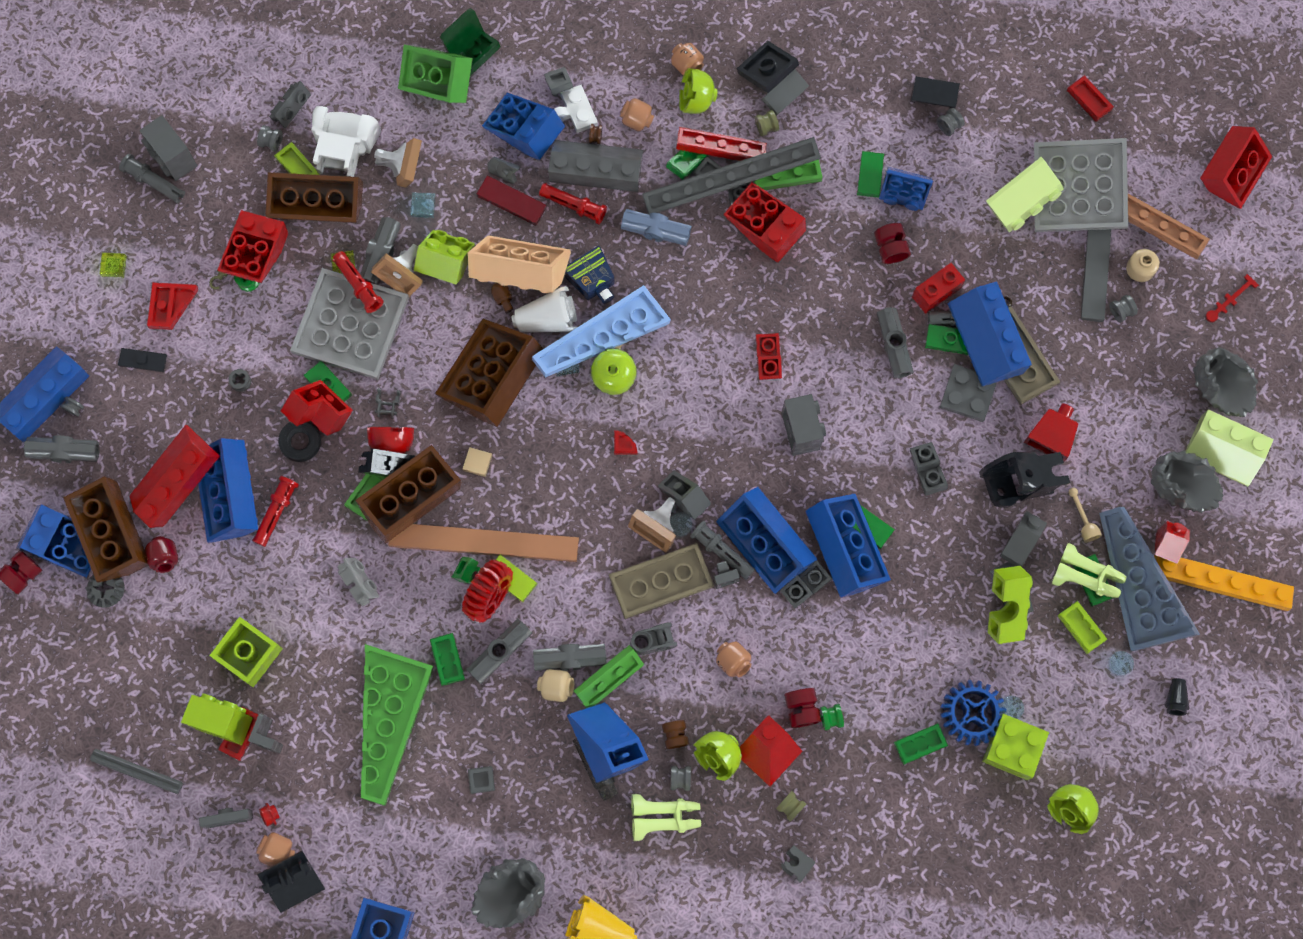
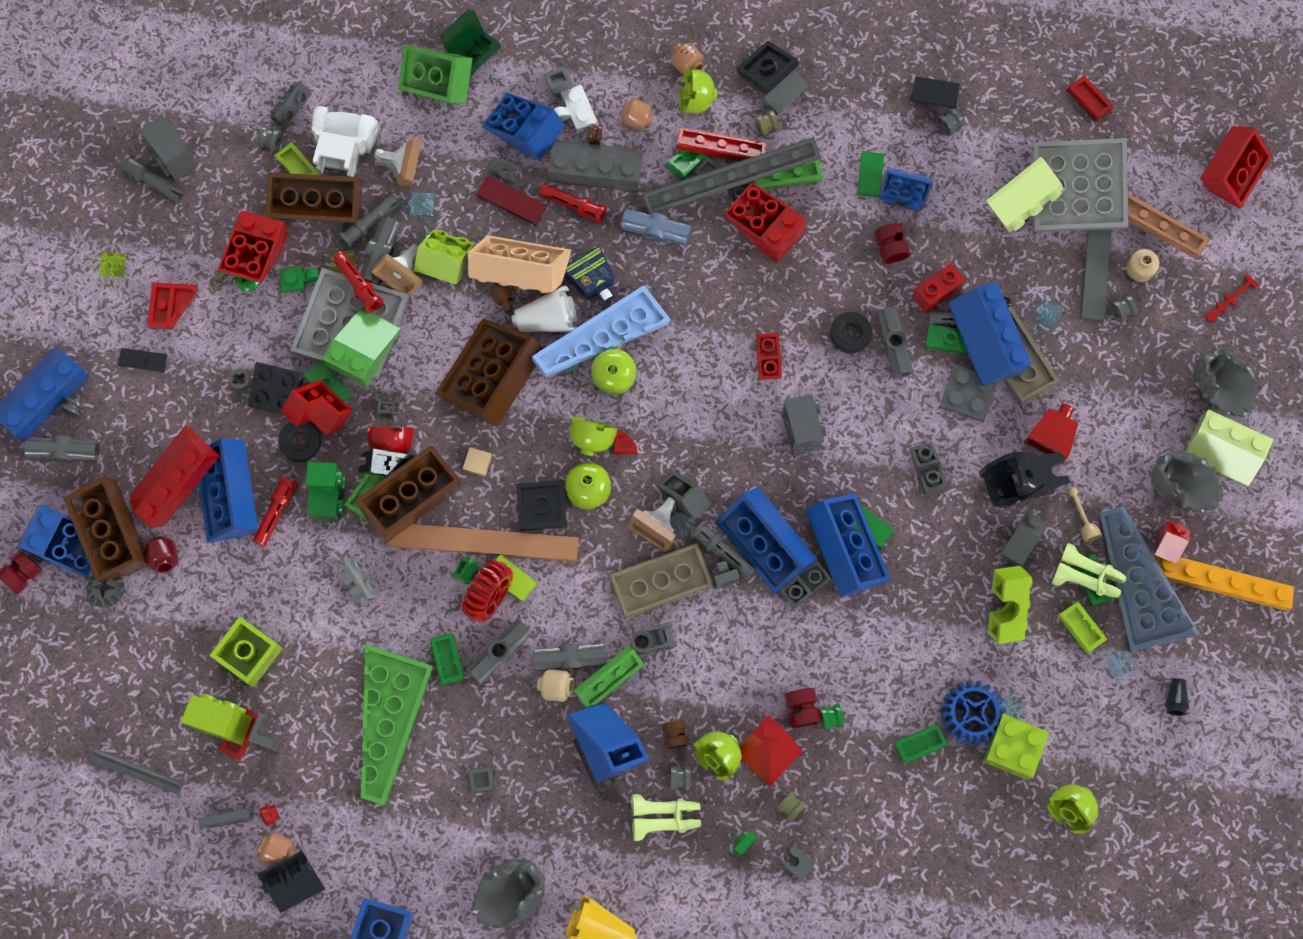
(272, 387): none -> black hinge
(295, 278): none -> green plate
(326, 488): none -> green brick
(356, 230): none -> dark grey pin
(361, 347): none -> bright green slope
(541, 505): none -> black plate
(587, 495): none -> lime cylinder
(591, 435): none -> lime cylinder
(733, 659): nougat head -> none
(743, 842): none -> green plate
(859, 321): none -> black tyre
(1049, 314): none -> clear light blue plate

